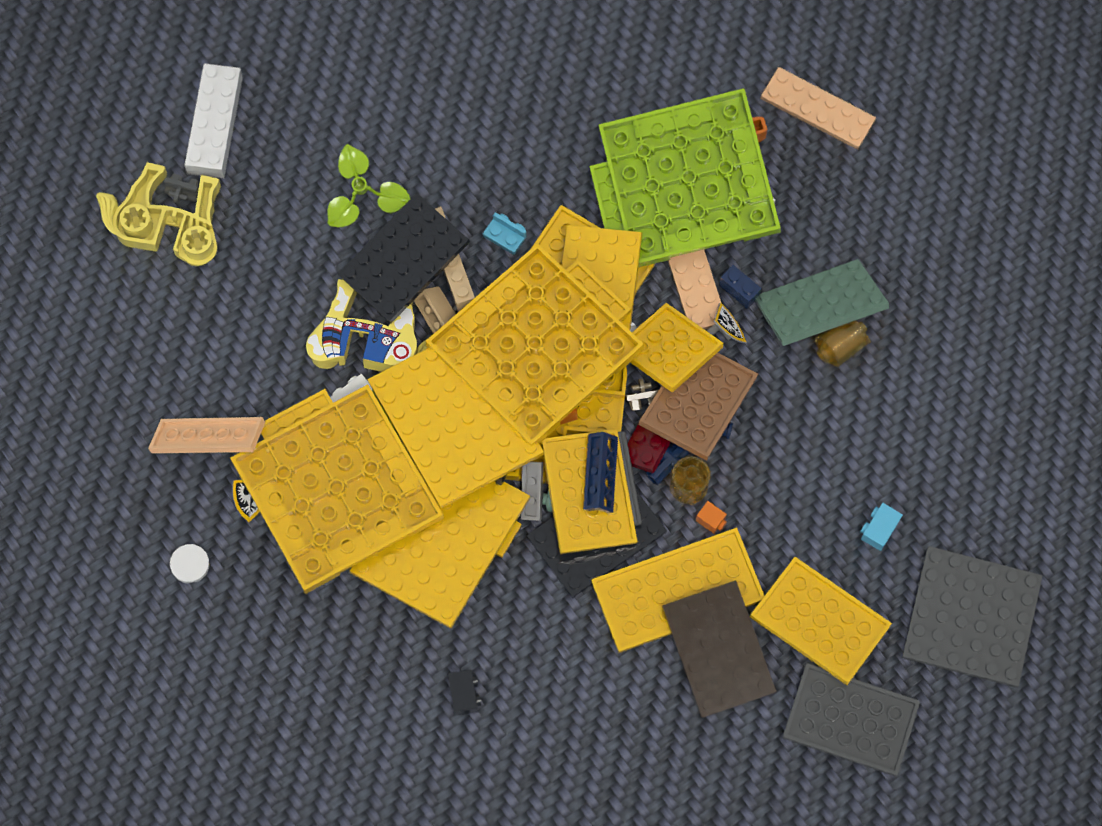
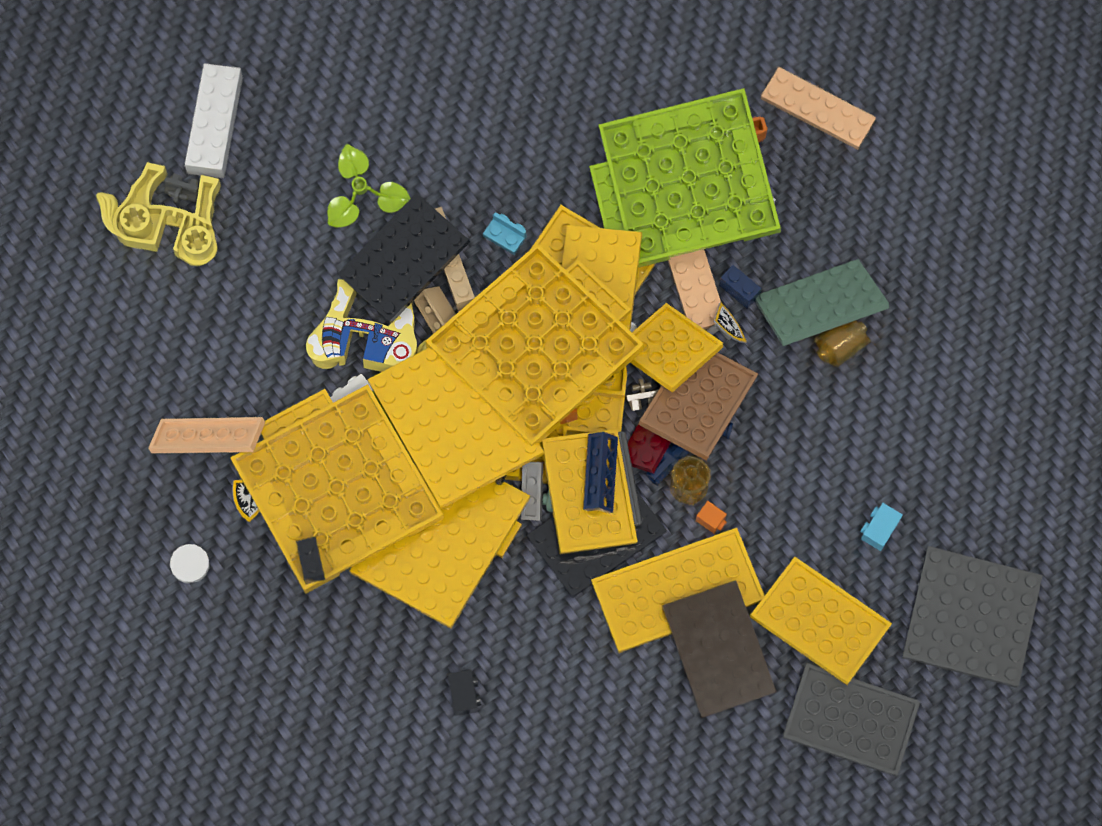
(310, 560): none -> black brick

